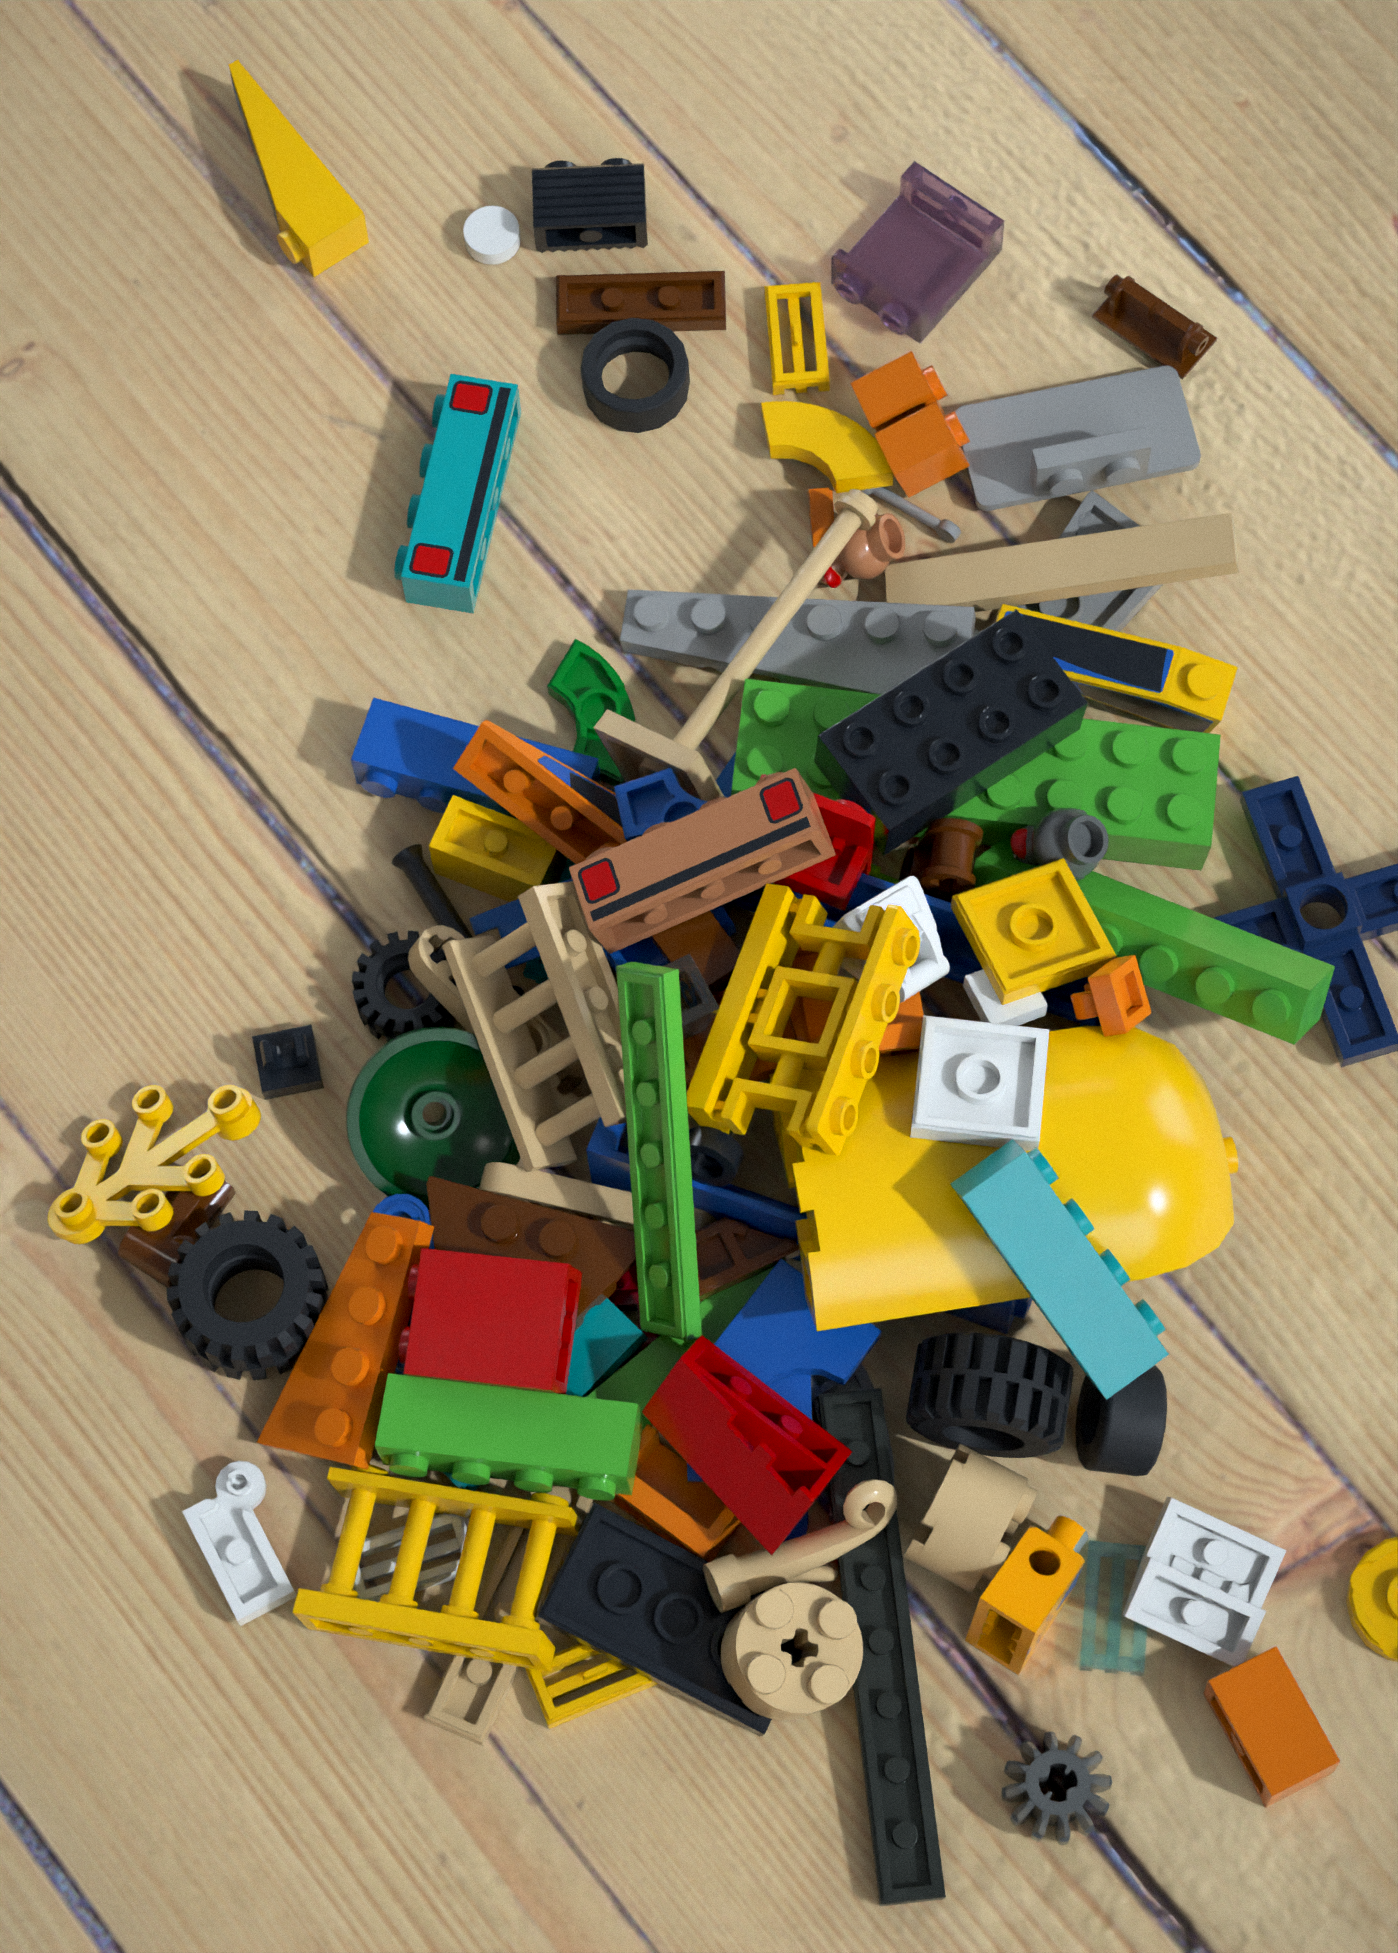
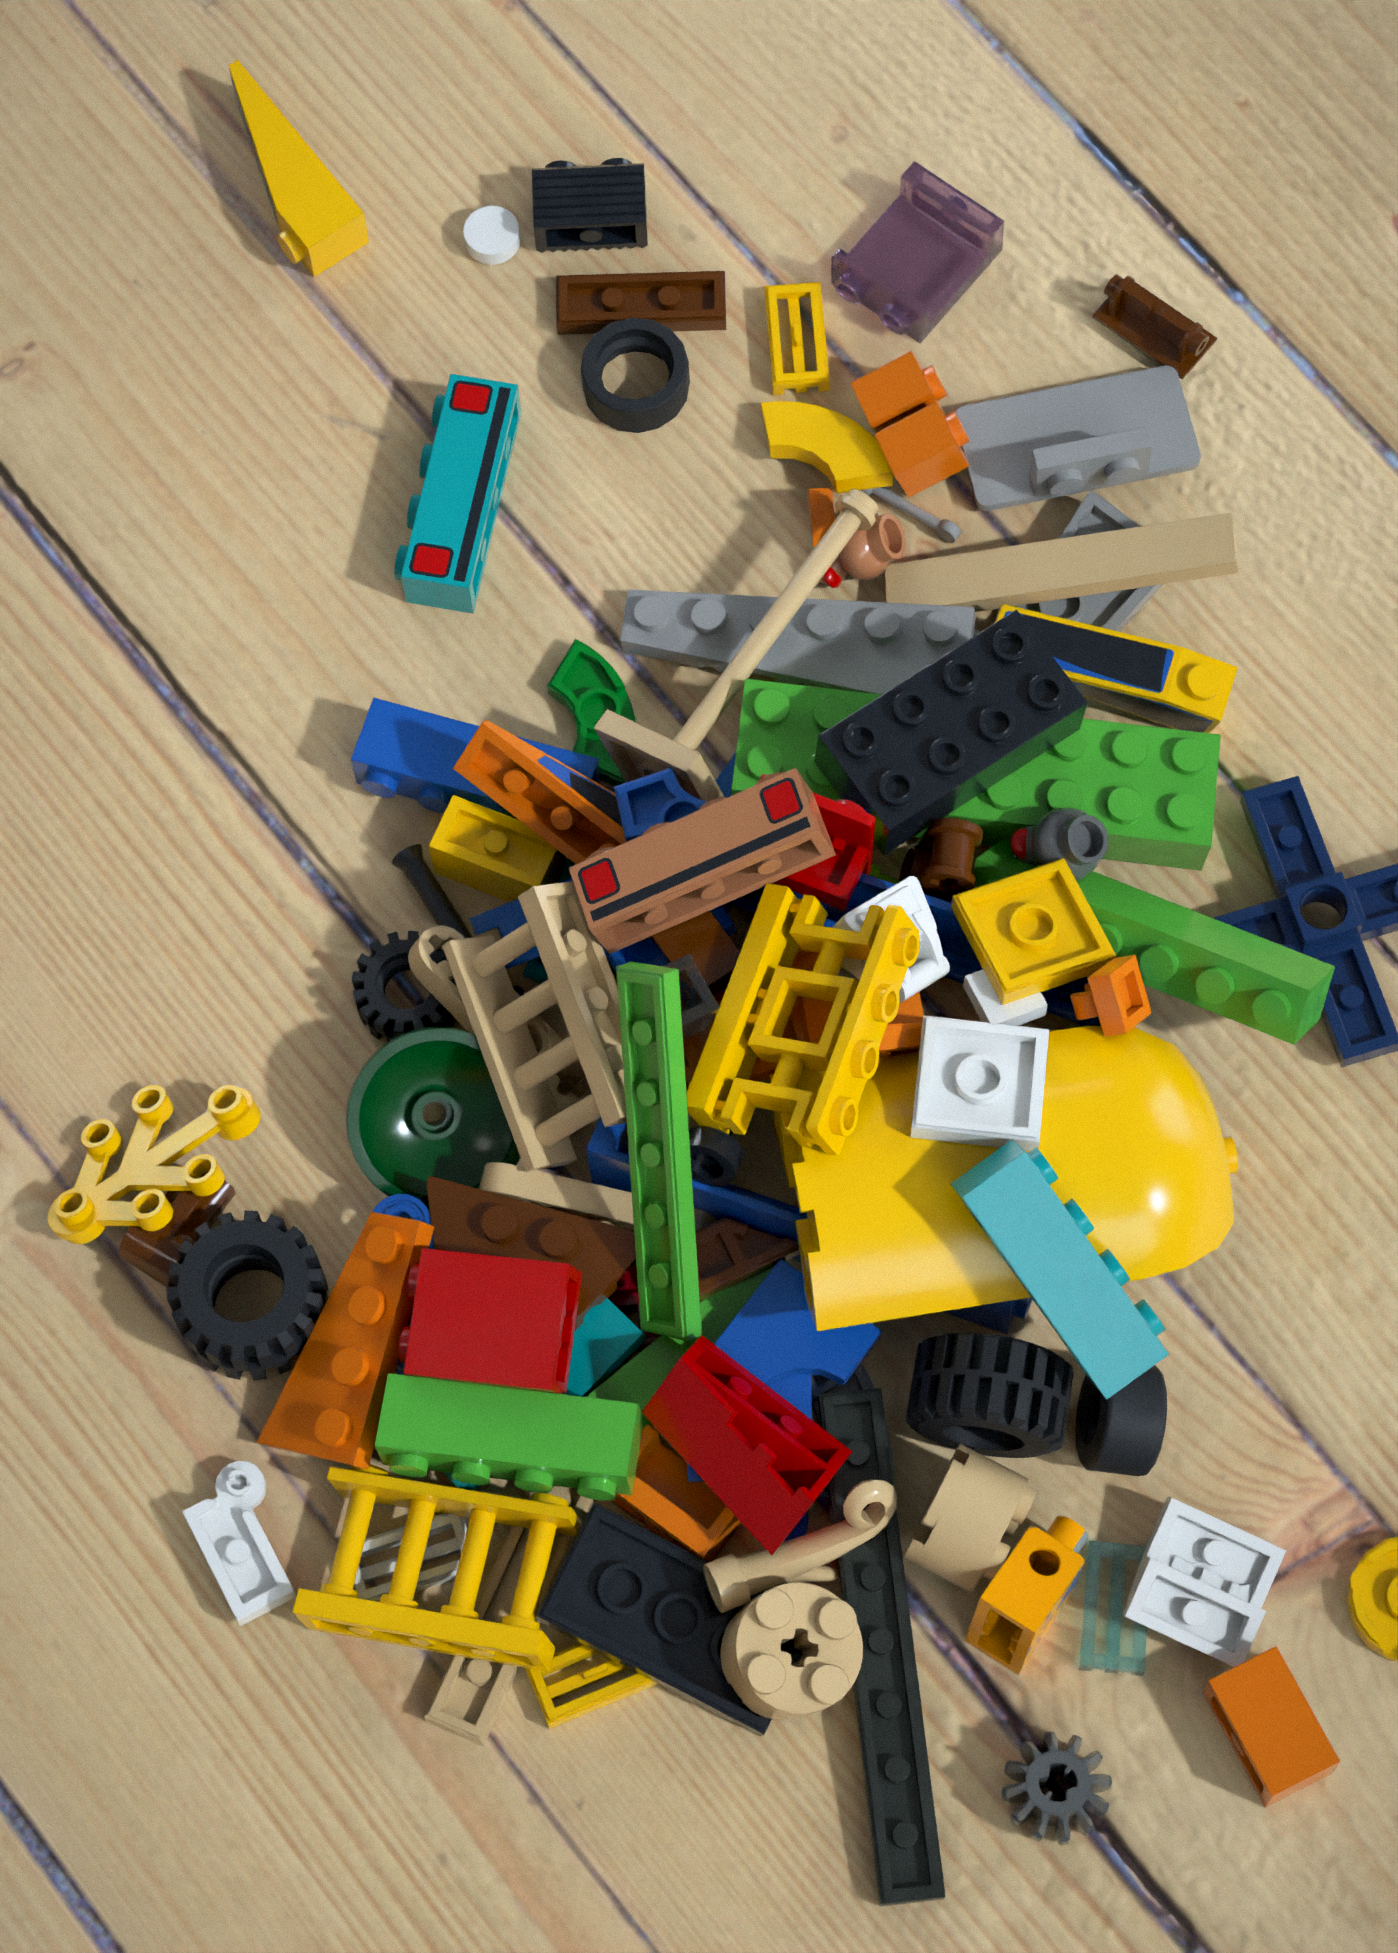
(287, 1062): black tile -> none

